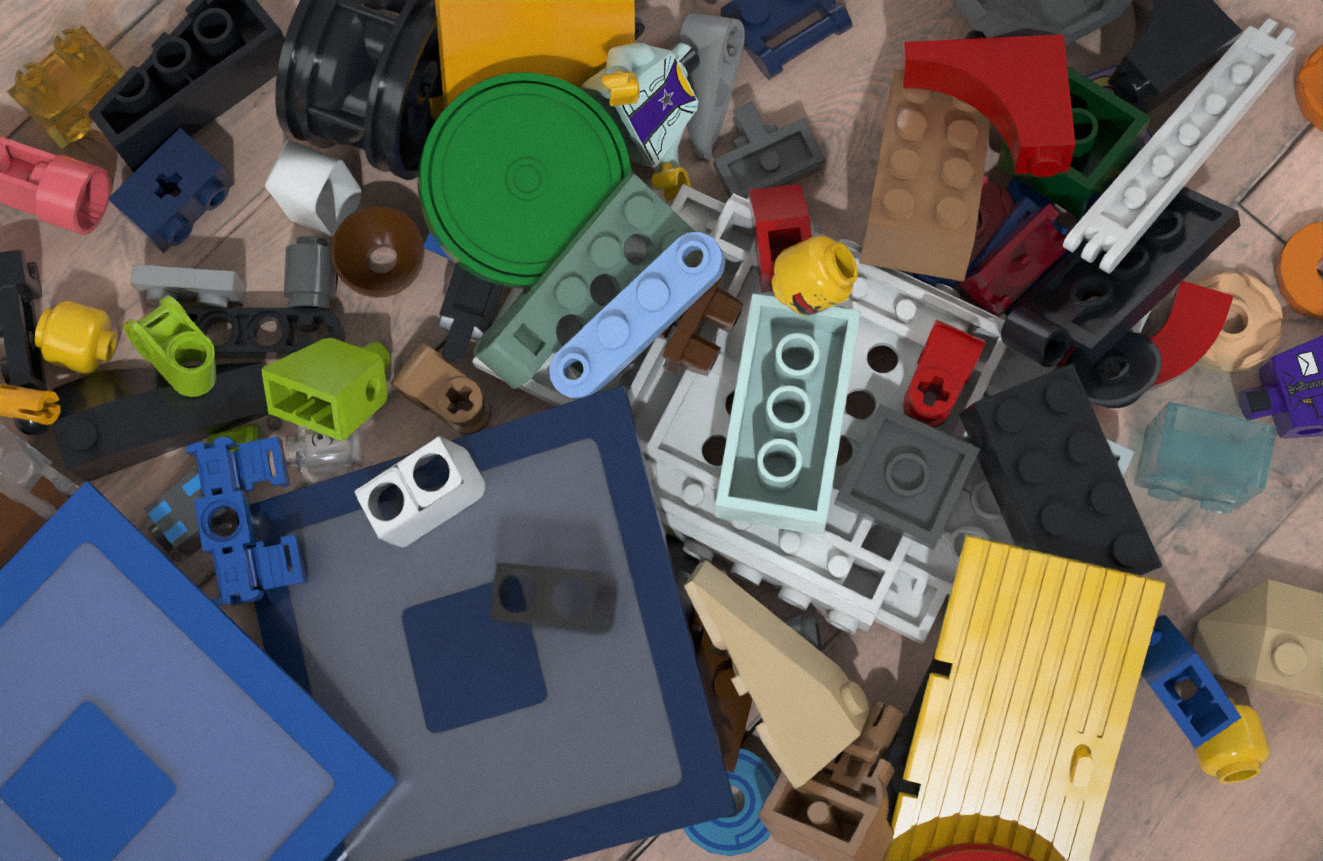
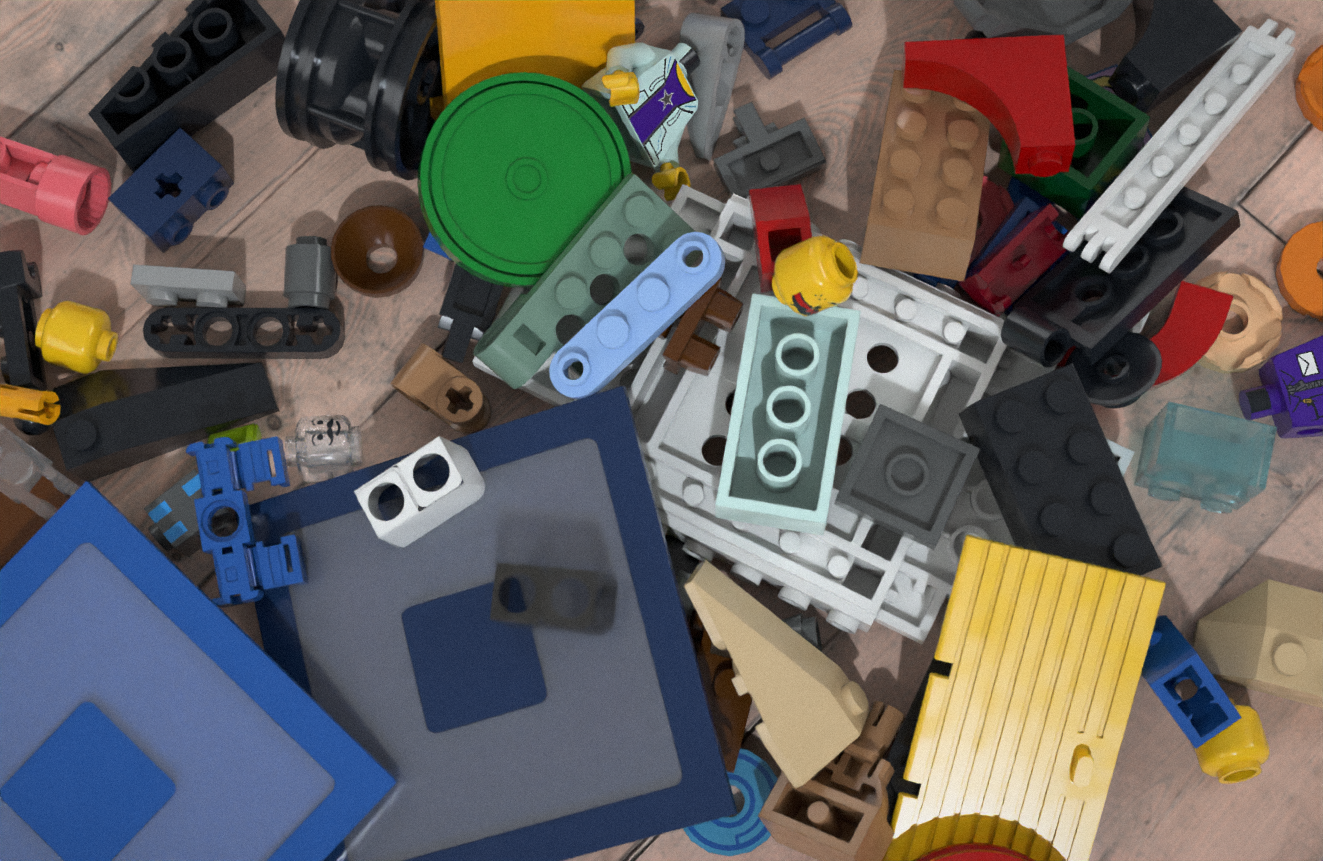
(67, 85): clear yellow brick -> none
(169, 340): lime piece -> none
(313, 188): white piece -> none
(328, 386): lime torso -> none
(942, 369): red piece -> none

